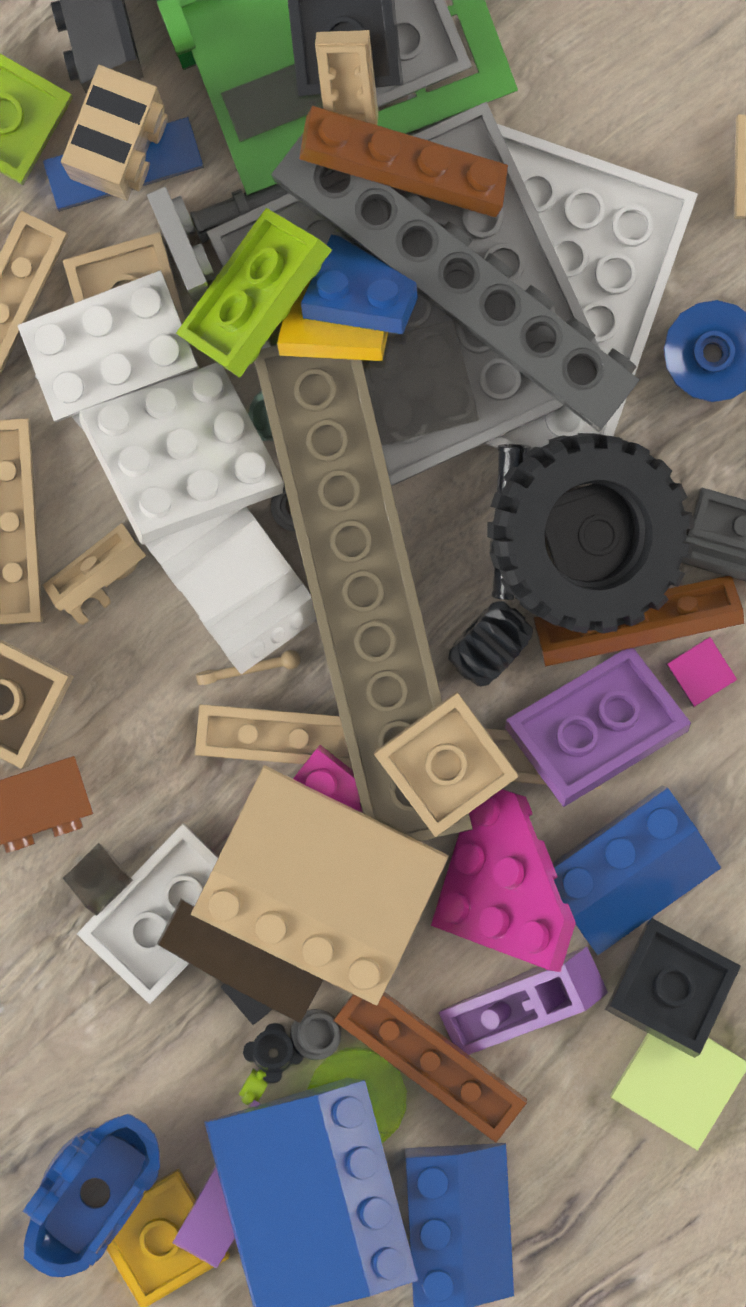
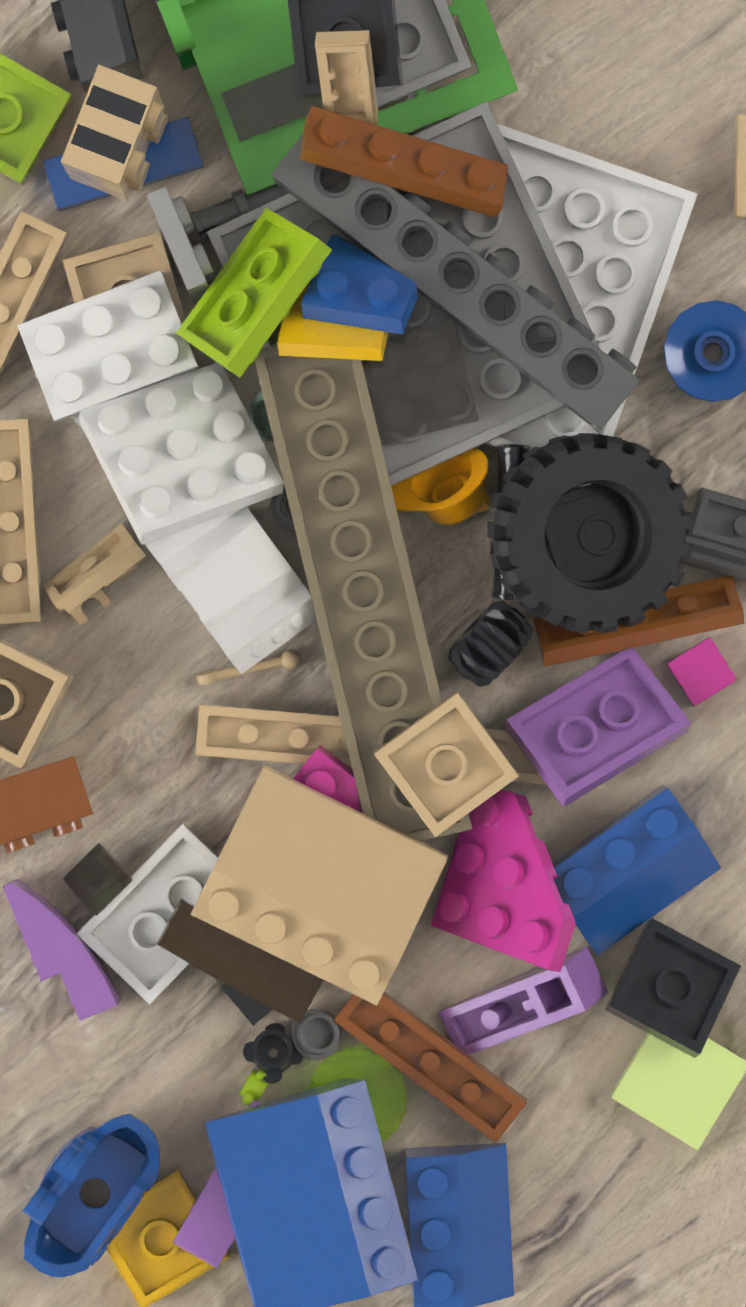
(59, 950): none -> medium lavender slope
(447, 491): none -> light orange piece

